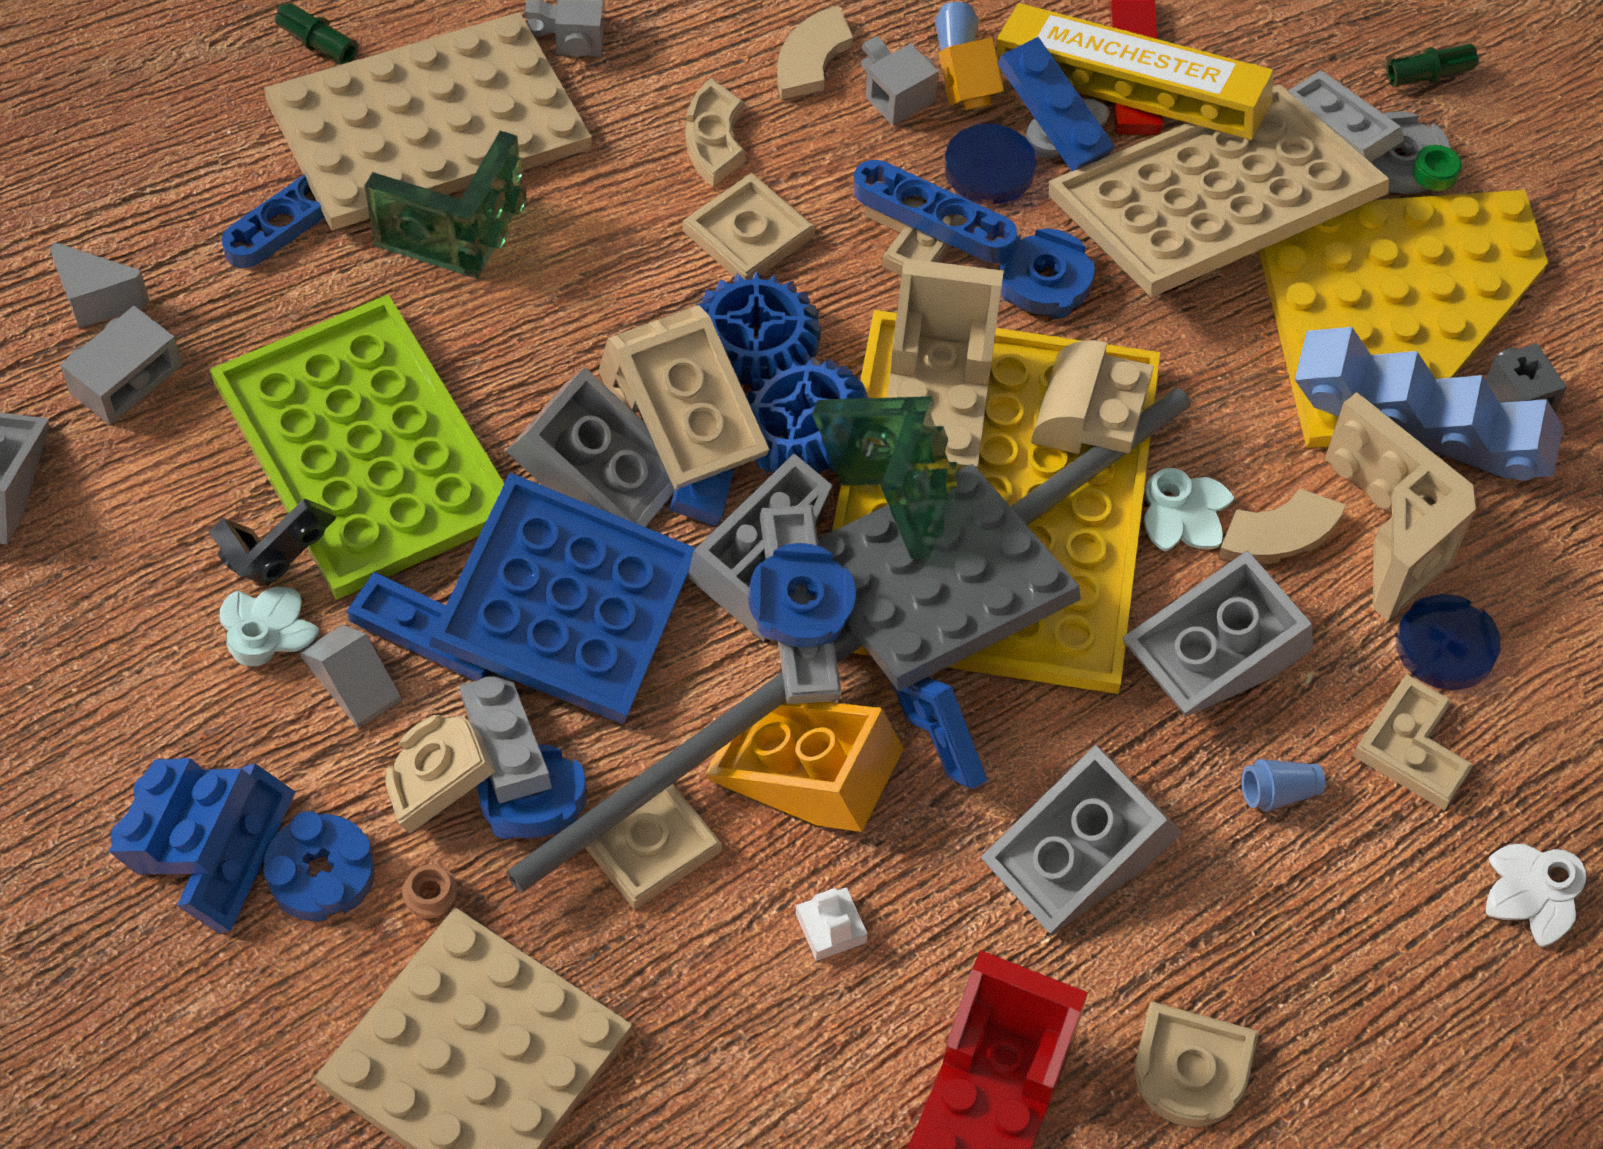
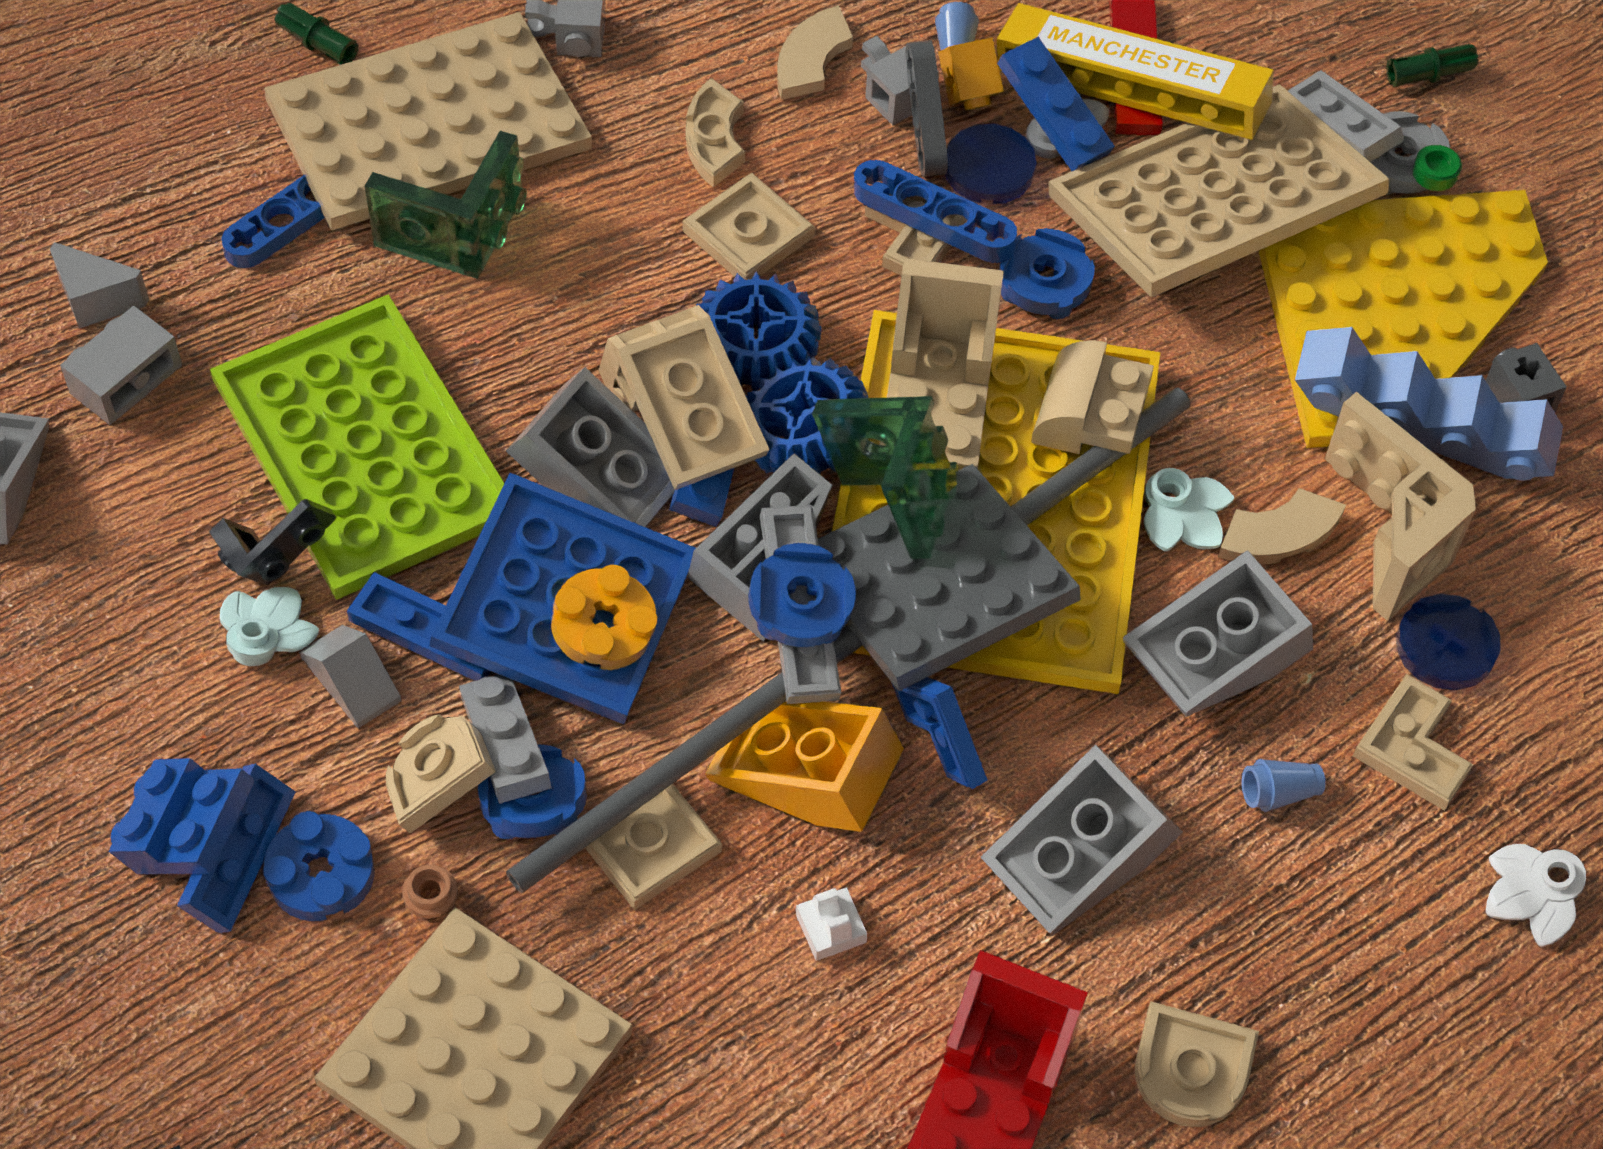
(610, 591): none -> light orange plate
(926, 108): none -> dark grey beam

